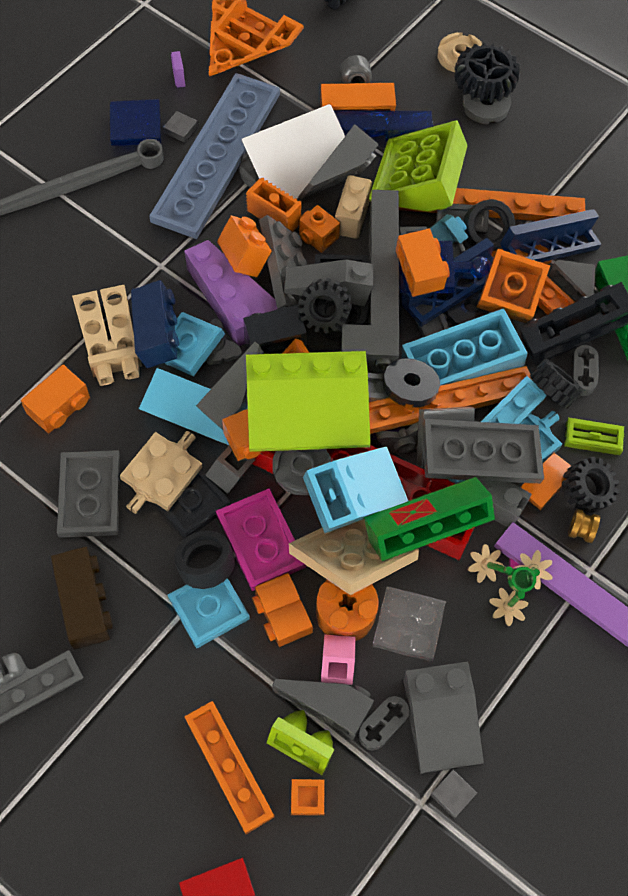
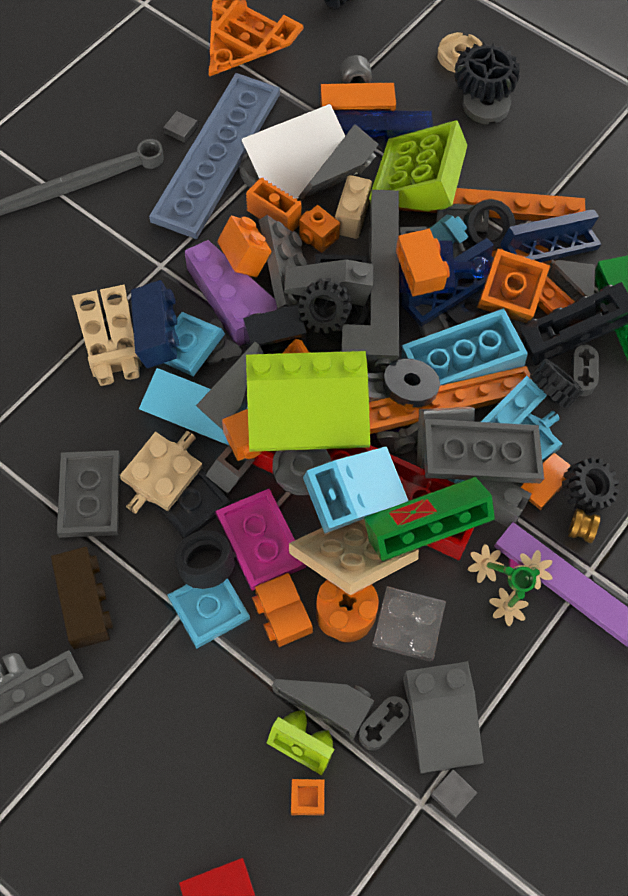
(56, 399): orange brick -> none
(134, 121): clear blue tile -> none
(177, 67): medium lavender tile -> none
(229, 767): orange plate -> none
(338, 659): bright pink brick -> none
(594, 441): lime tile -> none

